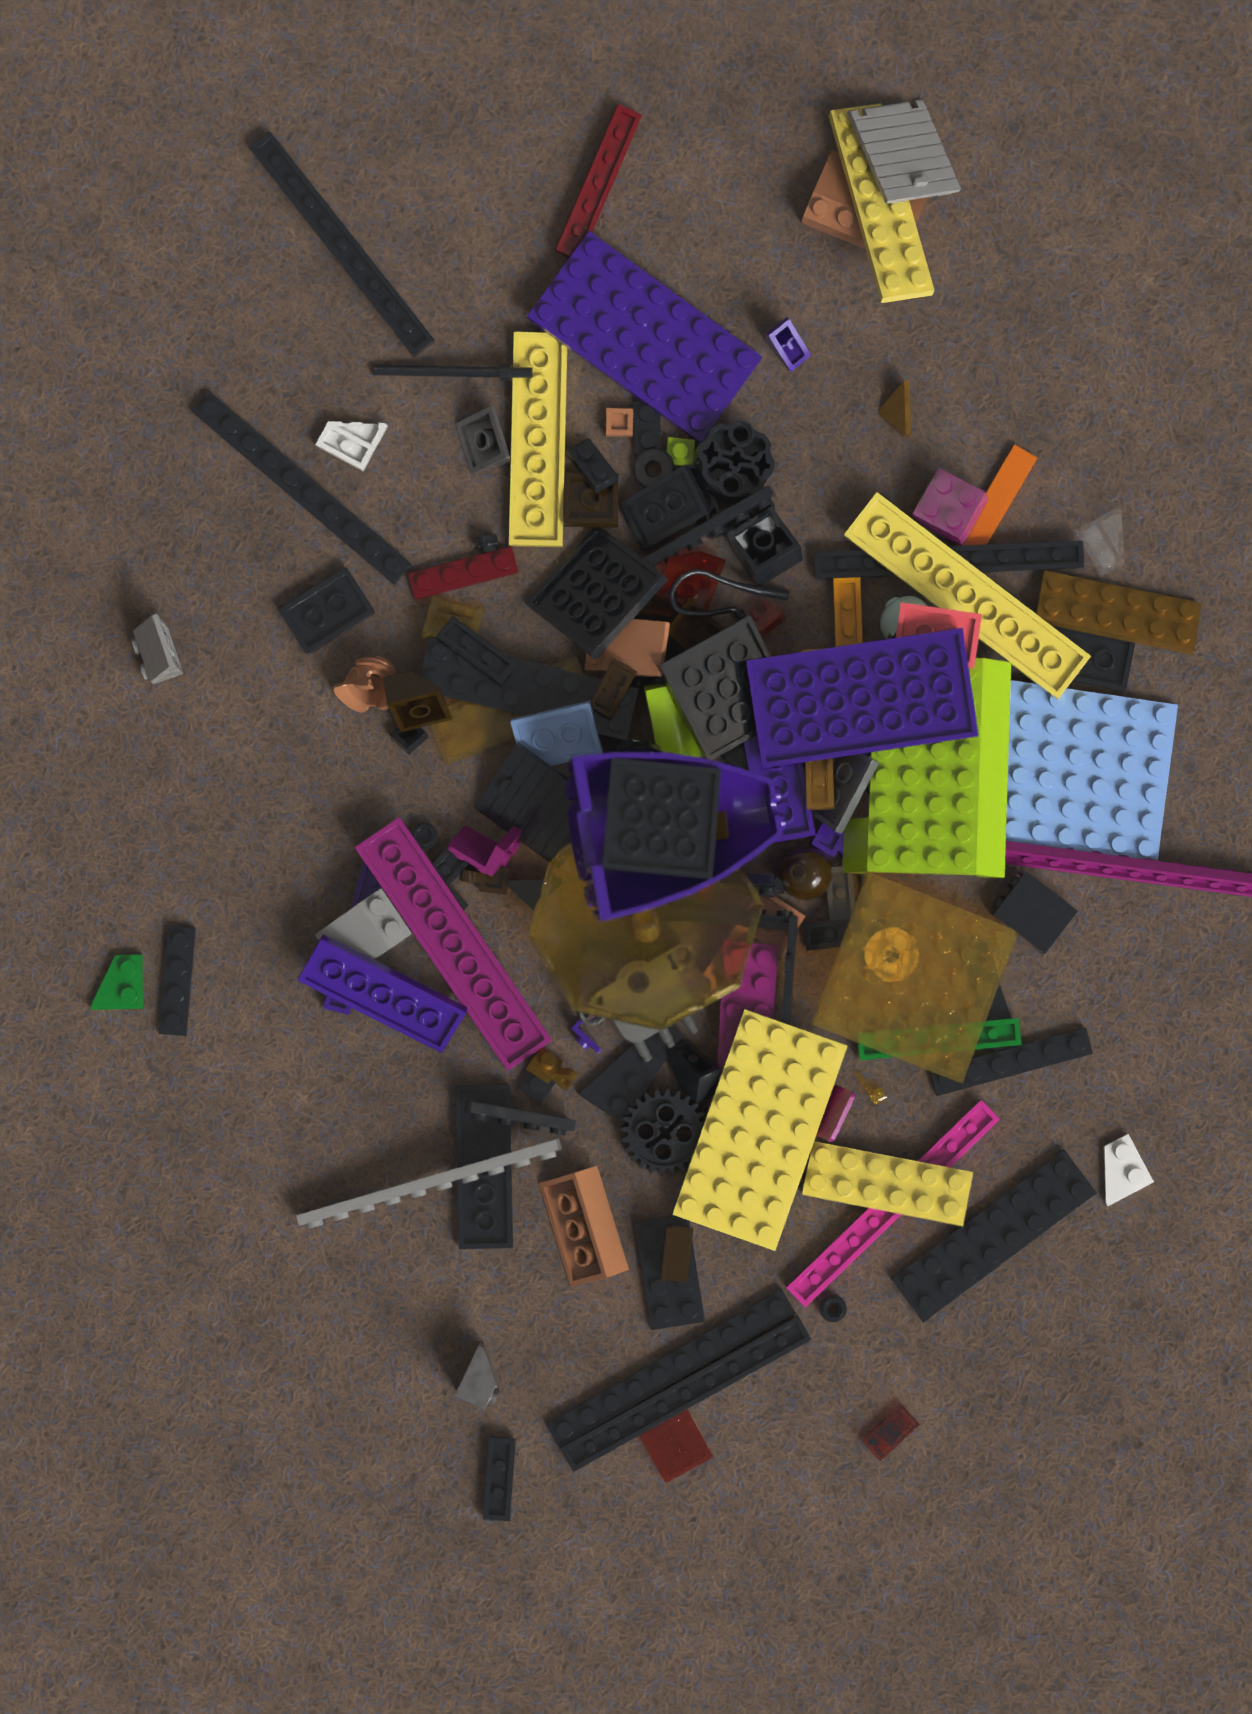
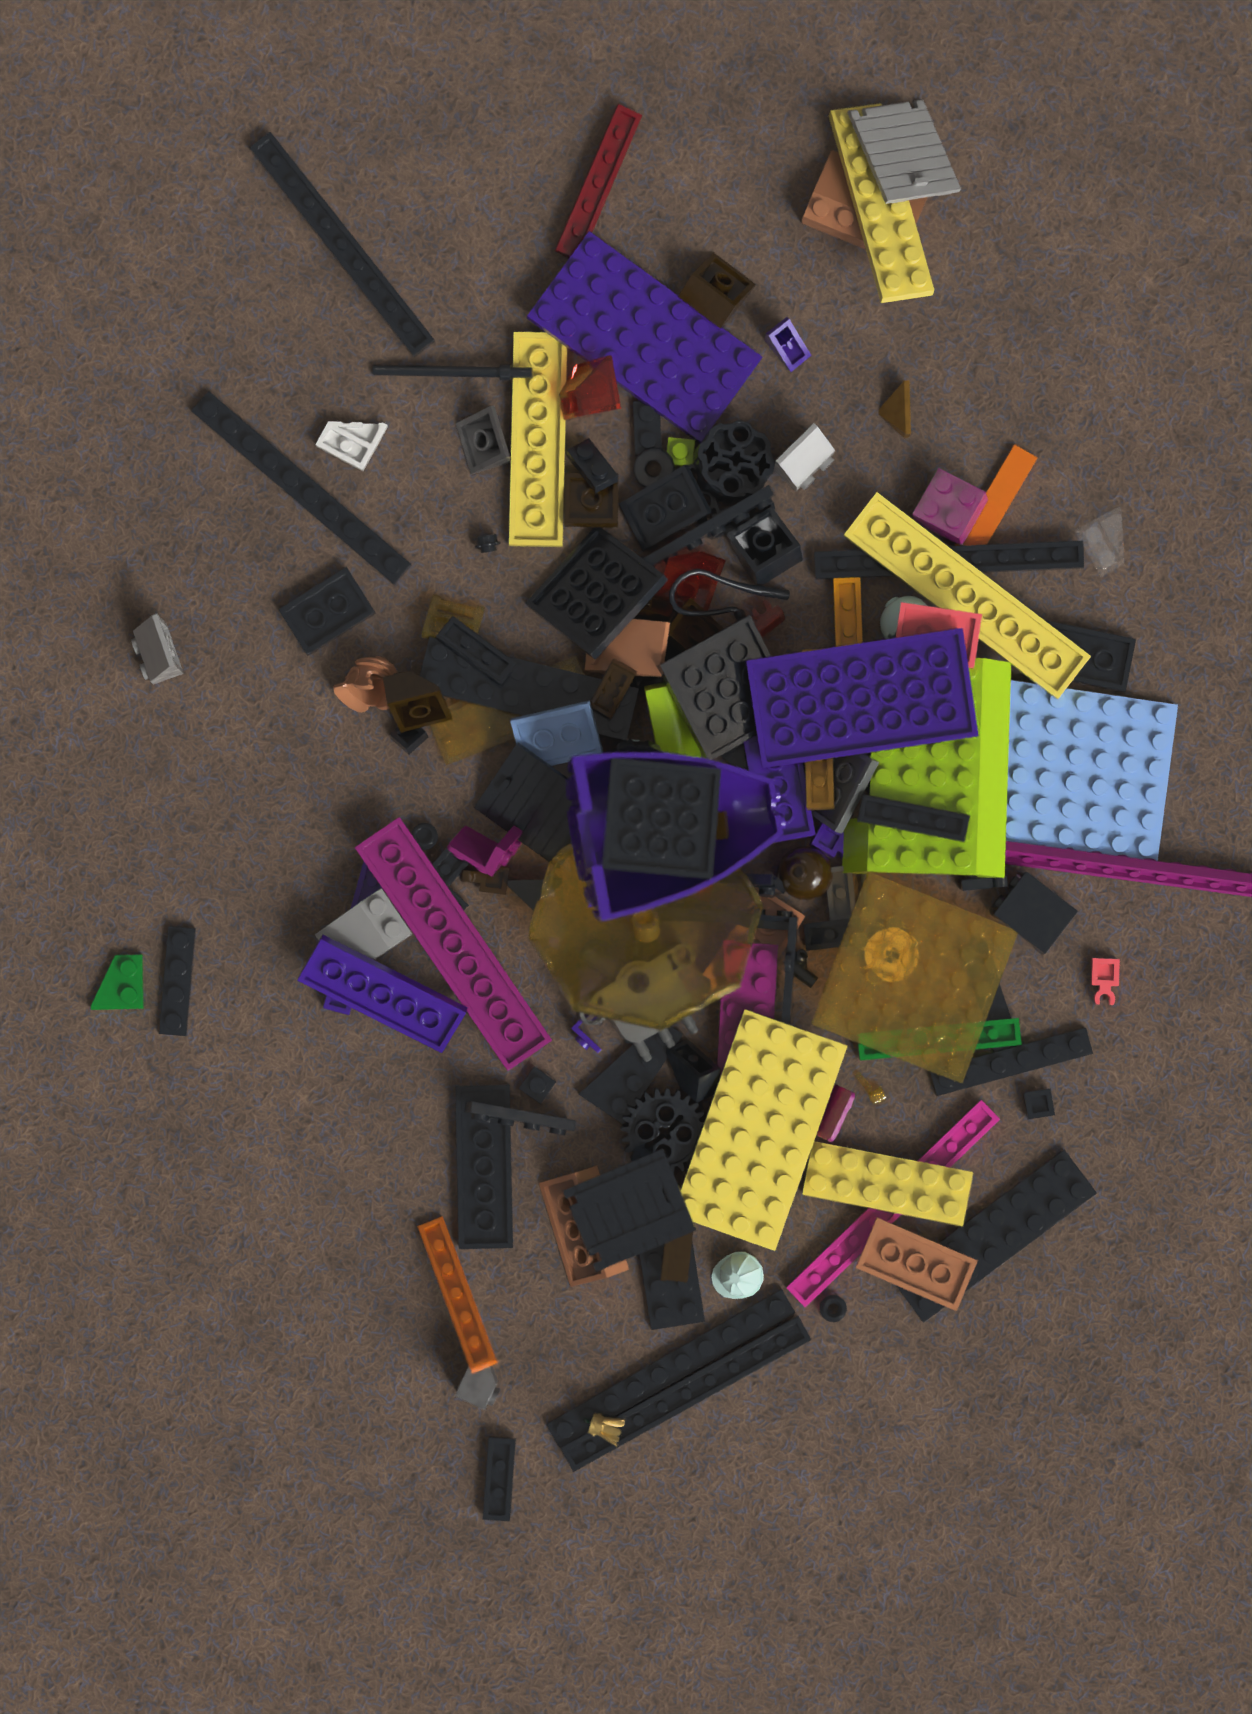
(418, 1187): light grey plate -> none
(457, 1294): none -> orange tile
(463, 573): dark red plate -> none
(548, 1068): pearl gold plate -> none
(590, 390): none -> clear red slope
(604, 1427): none -> pearl gold piece
(619, 422): nougat plate -> none
(627, 1210): none -> black door
(676, 1446): clear red plate -> none
(716, 290): none -> dark brown slope
(737, 1275): none -> light aqua piece
(801, 971): none -> black arm
(804, 458): none -> slope
(890, 1432): clear red tile -> none
(913, 818): none -> black tile
(916, 1264): none -> nougat plate
(972, 882): none -> black plate
(1038, 1103): none -> black plate
(1104, 975): none -> coral plate
(1118, 612): pearl gold plate -> none
(1123, 1170): white wing -> none

